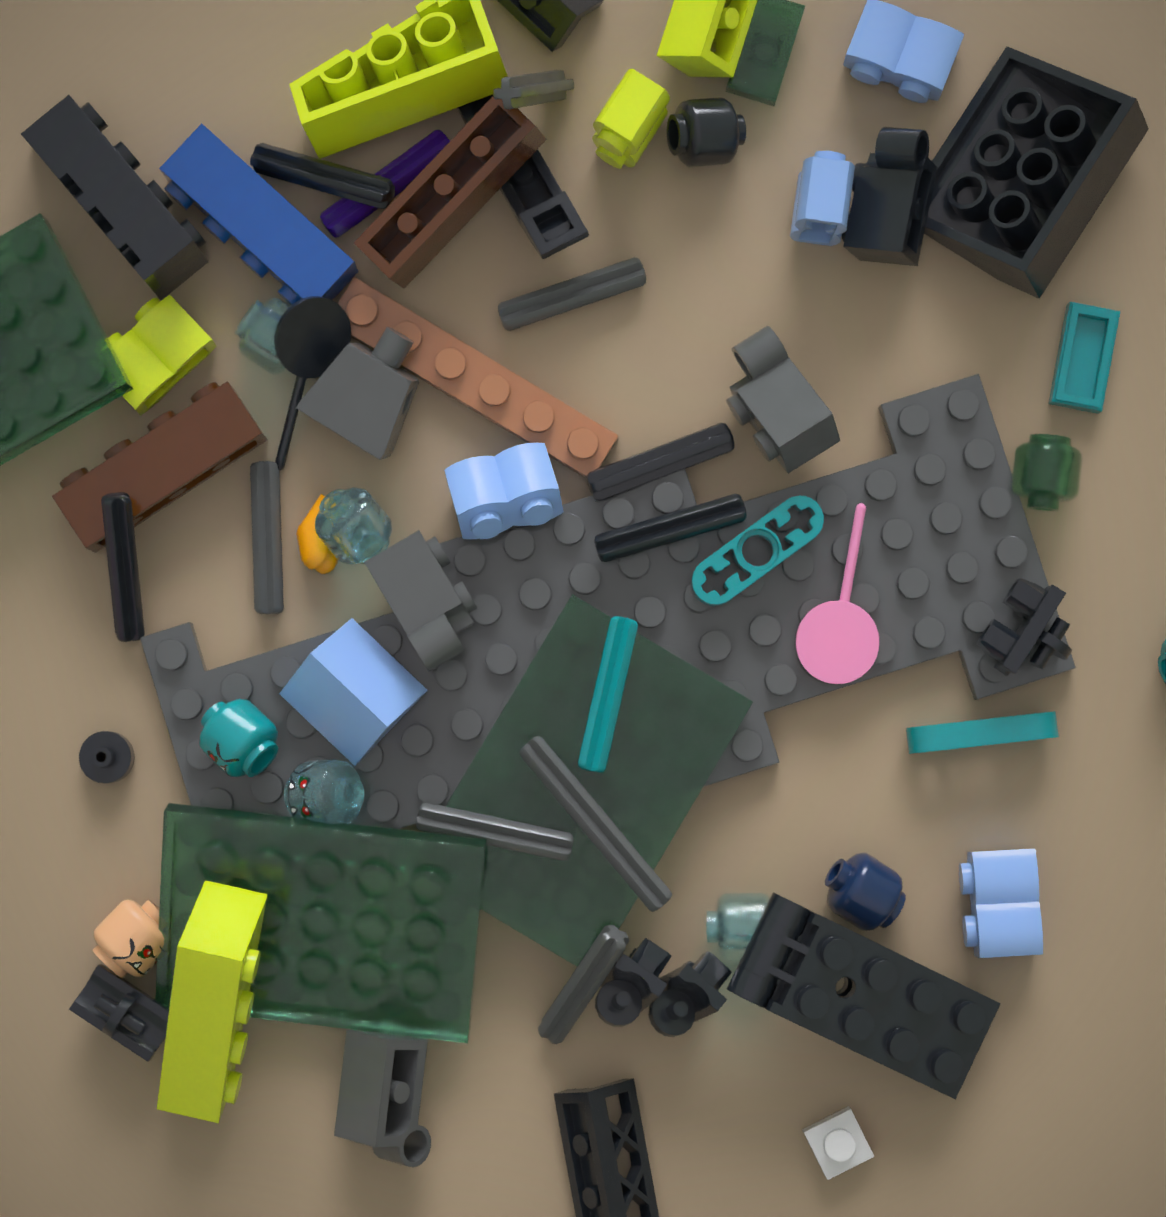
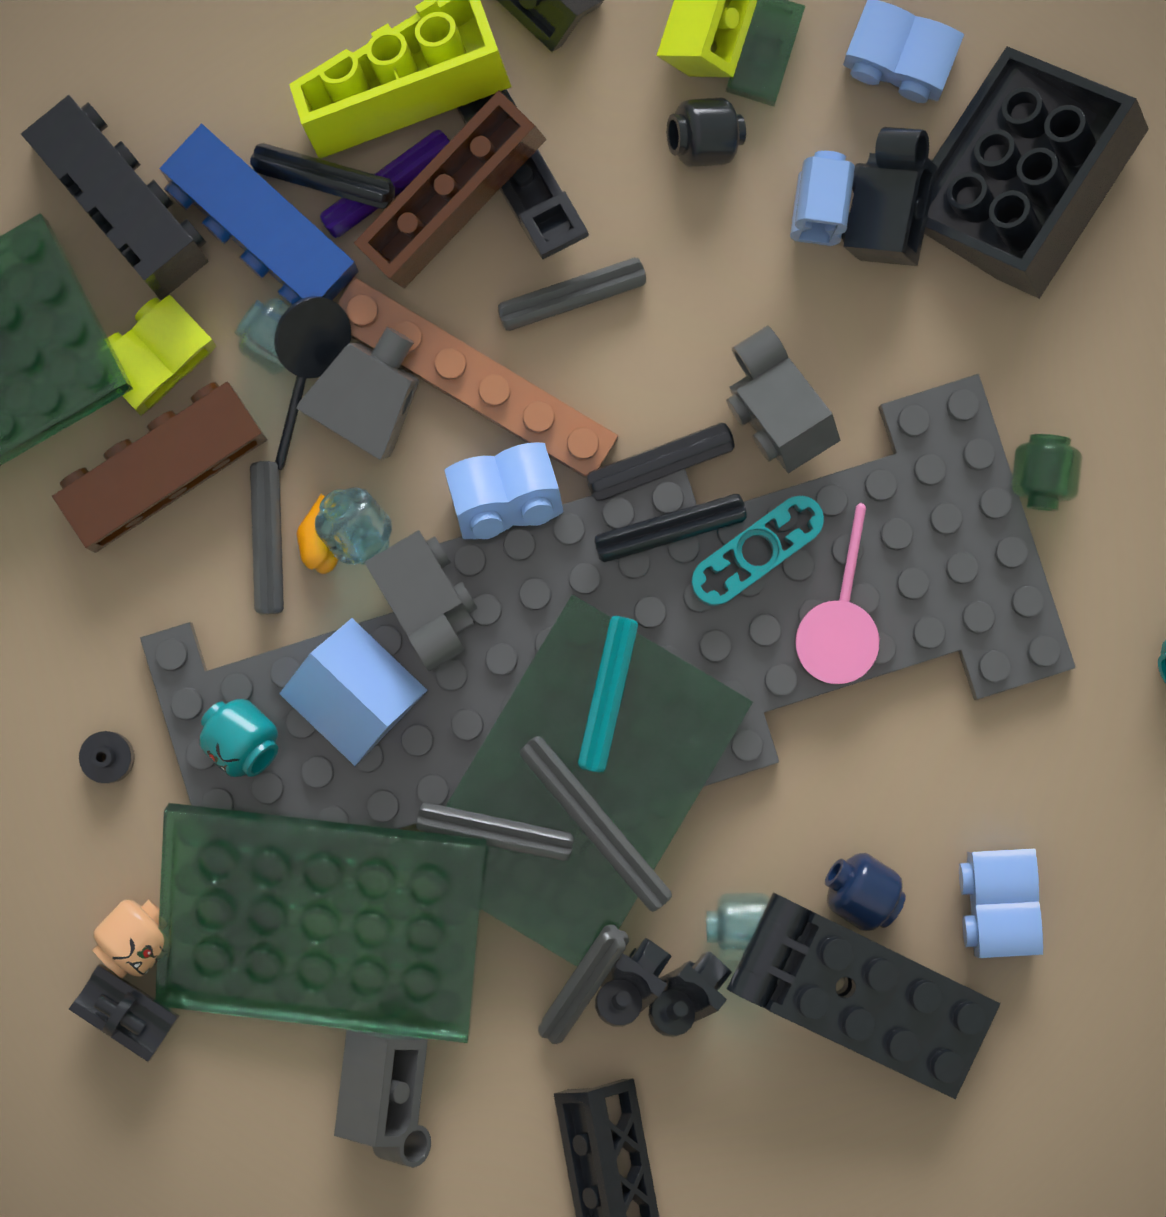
(123, 566): black axle -> none
(211, 1002): neon yellow wedge -> none
(324, 792): clear light blue head -> none
(533, 89): dark grey axle -> none
(630, 119): neon yellow brick -> none
(838, 1143): white plate -> none
(982, 732): teal beam -> none
(1037, 607): black hips -> none
(1084, 357): teal tile -> none

